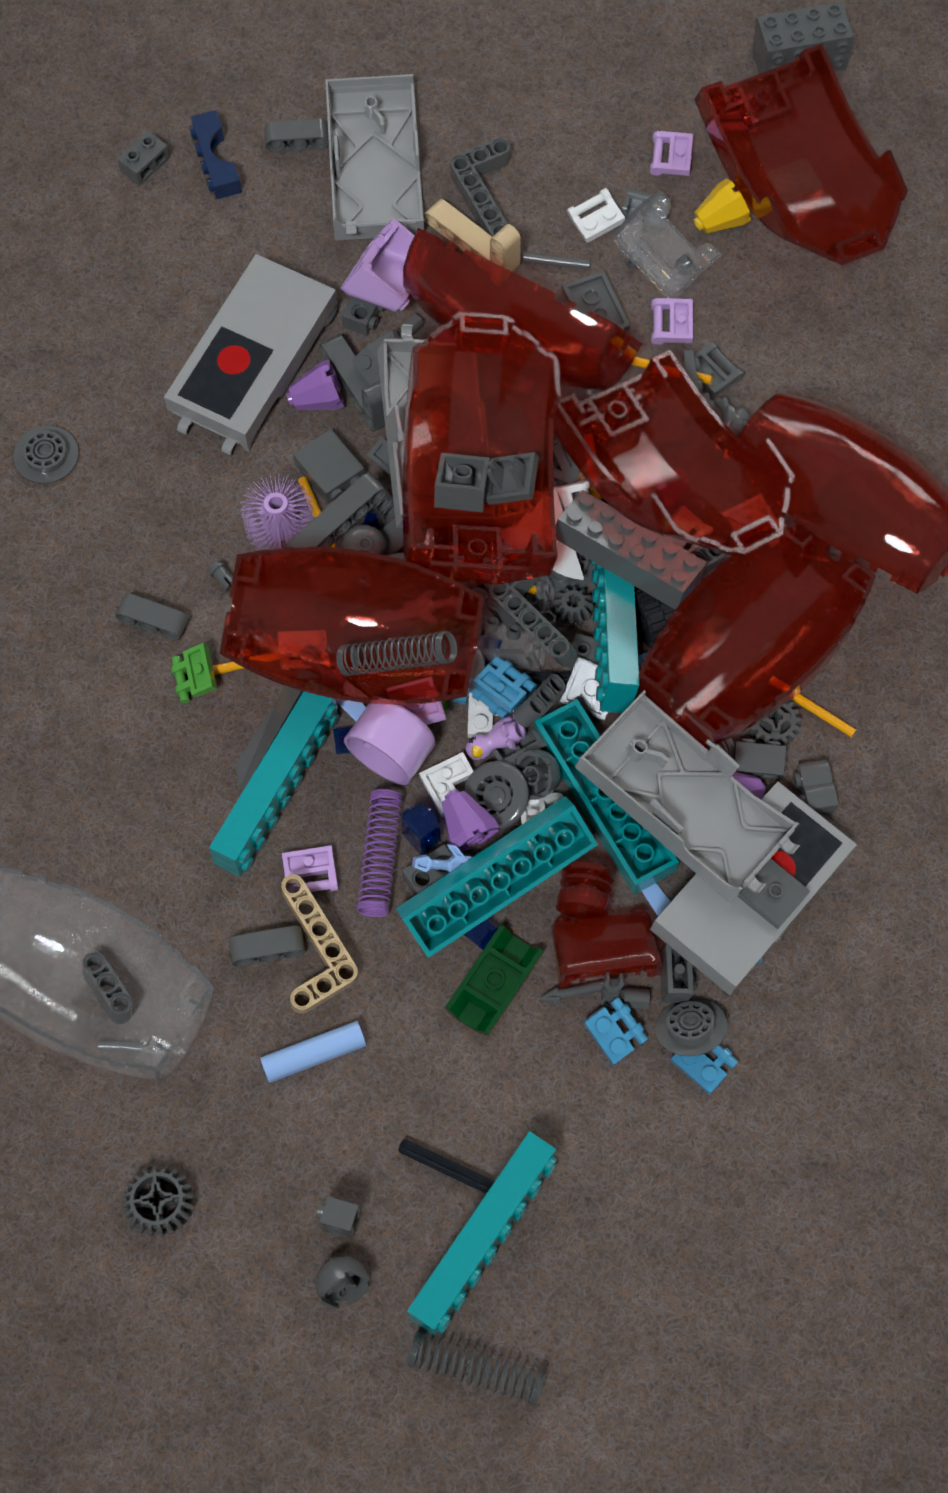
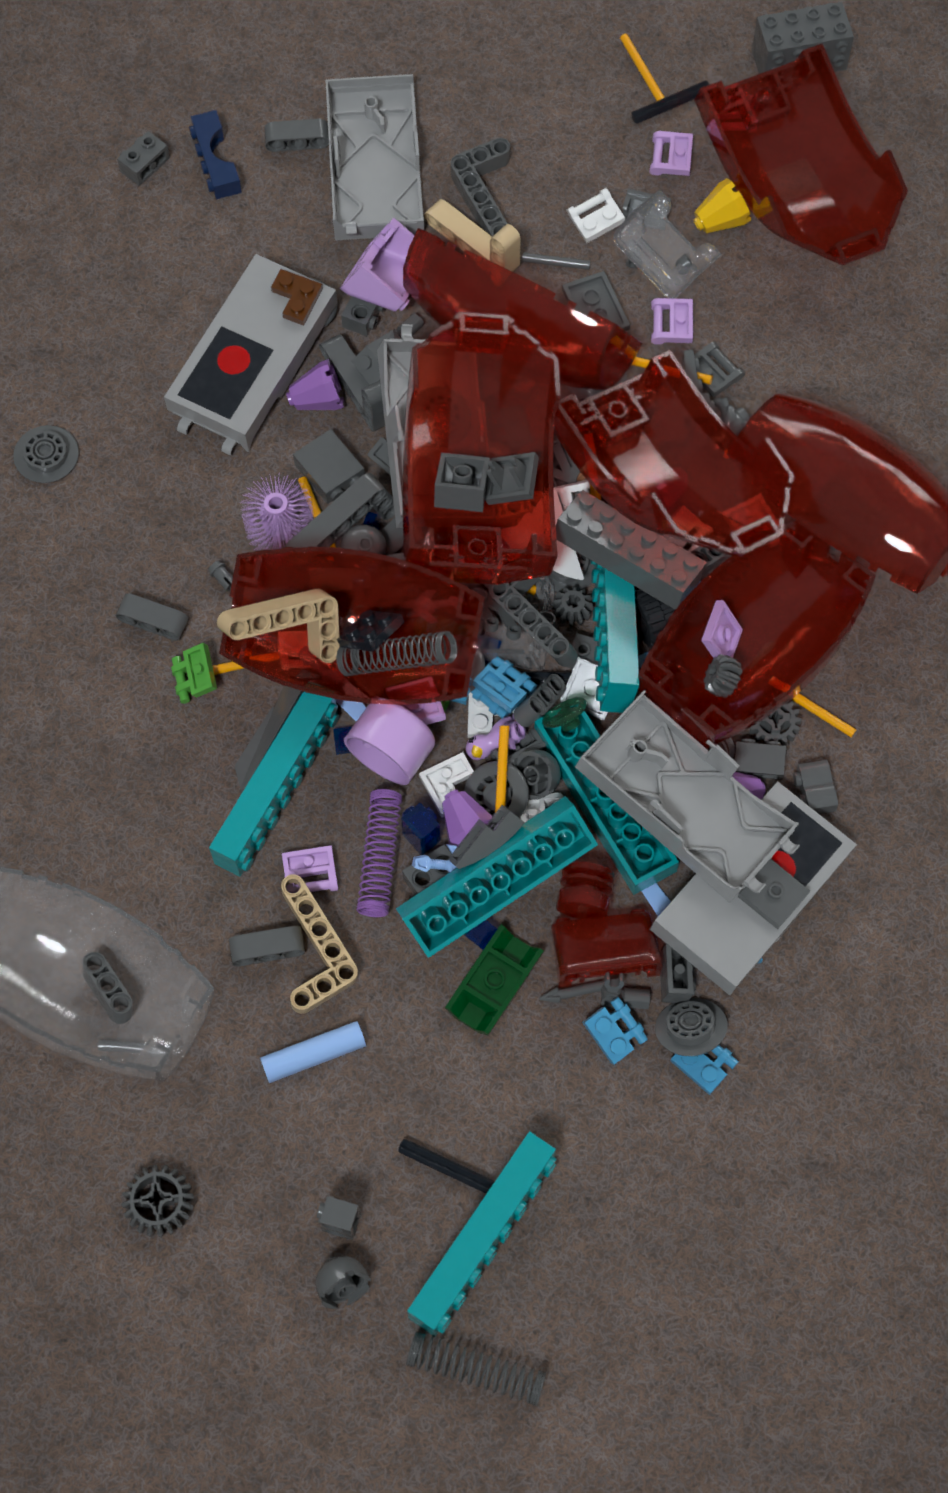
(301, 293): none -> reddish brown plate
(320, 619): none -> tan beam
(370, 630): none -> black plate
(485, 838): none -> dark grey slope
(502, 766): none -> light orange bar
(566, 716): none -> clear green piece
(641, 67): none -> light orange bar
(667, 103): none -> black axle
(722, 631): none -> lavender plate
(722, 675): none -> dark grey gear

